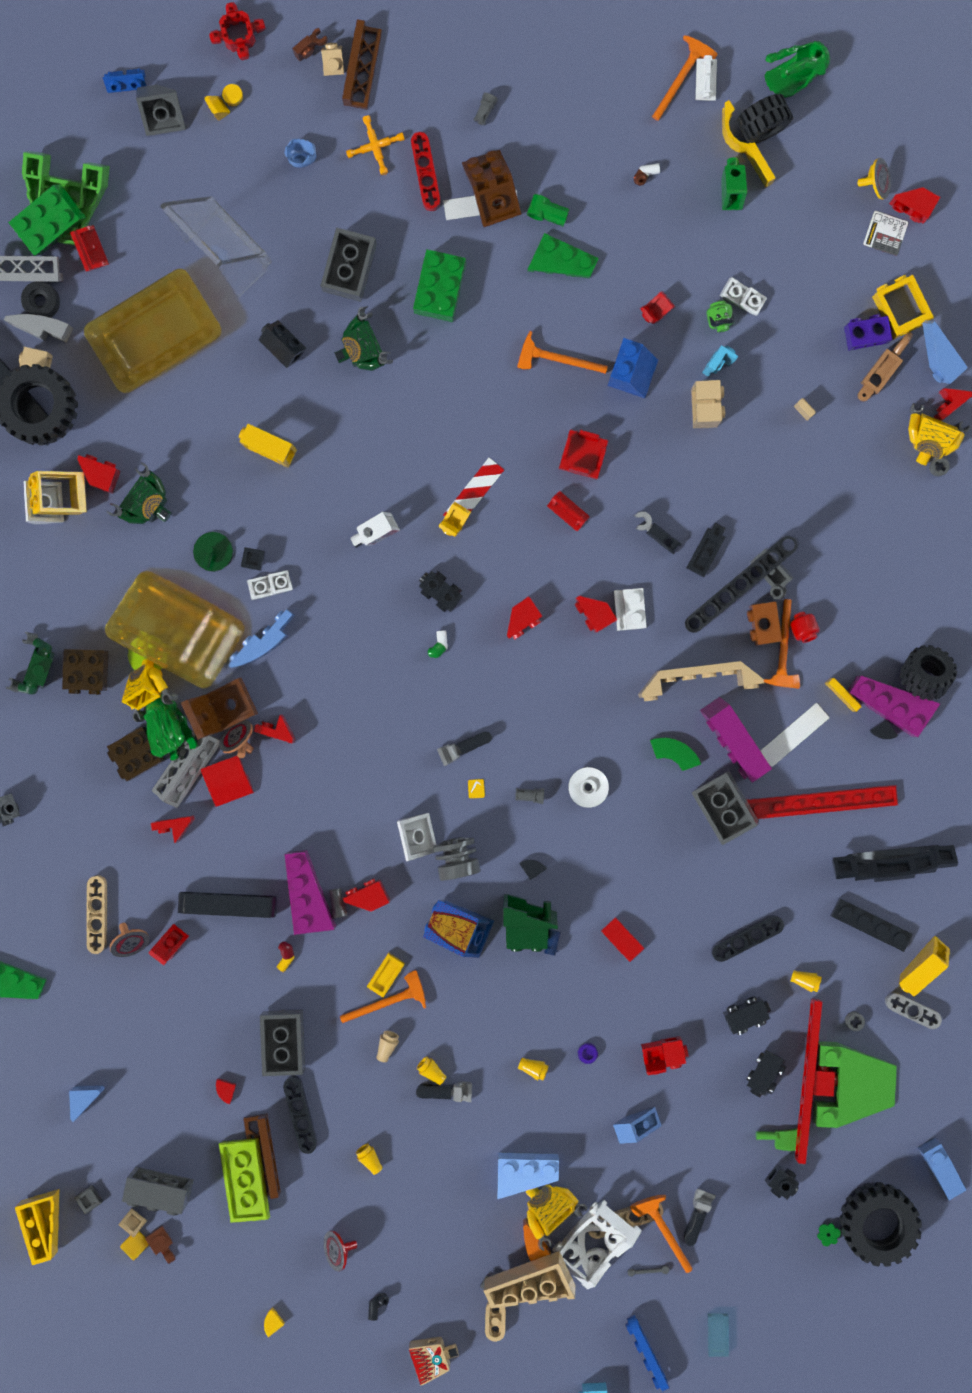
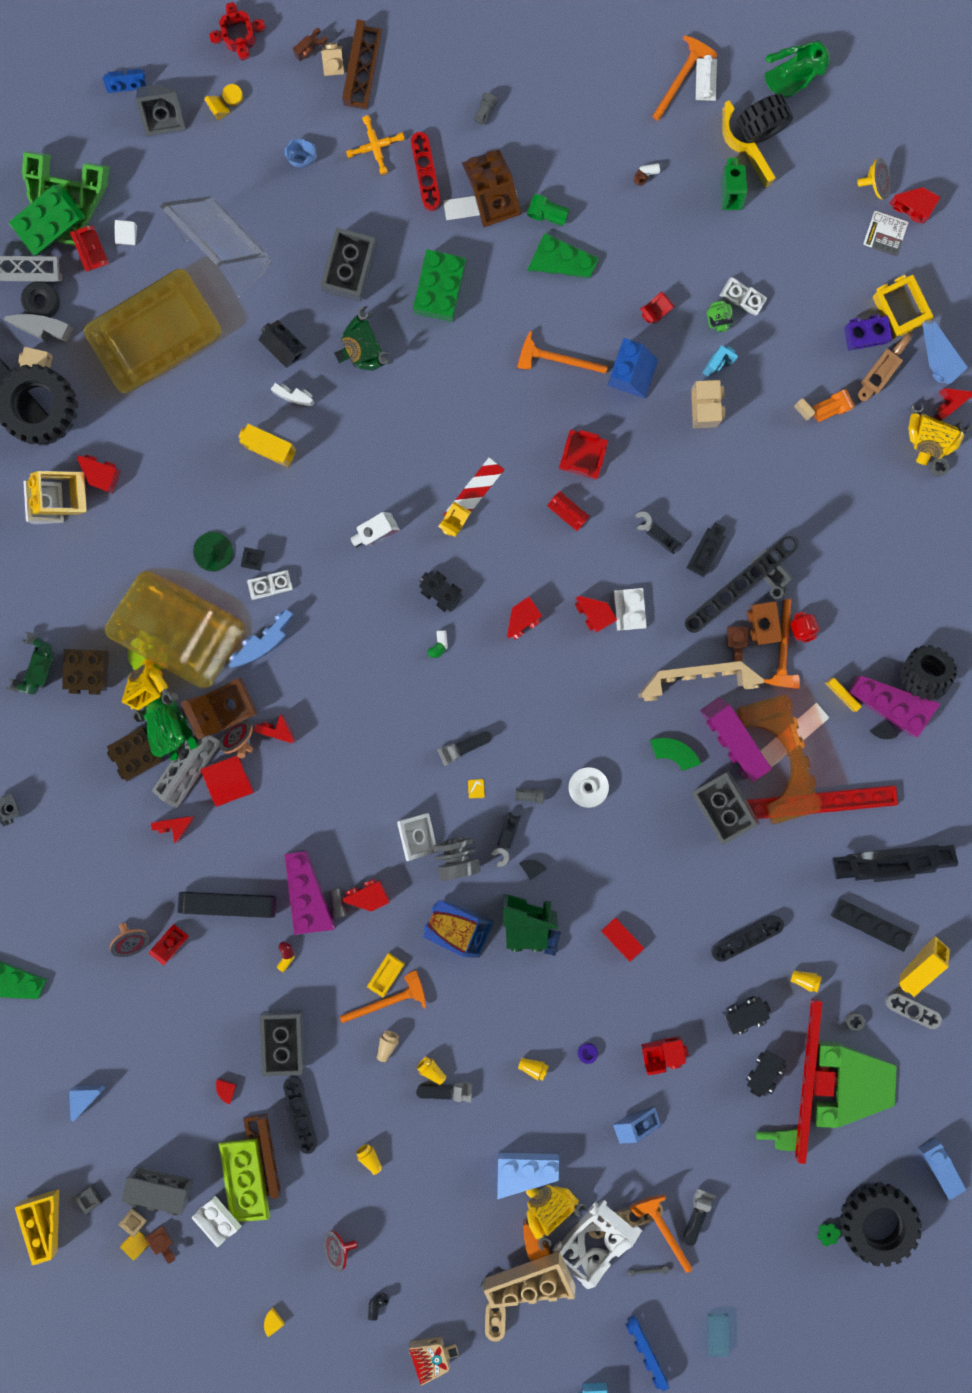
(96, 914): tan beam -> none
(125, 232): none -> white slope
(144, 500): dark green torso -> none
(216, 1221): none -> white bracket
(298, 397): none -> white slope
(506, 839): none -> black piece
(737, 638): none -> copper plate
(782, 1182): black brick -> none
(799, 796): none -> clear orange arch
(836, 404): none -> orange piece

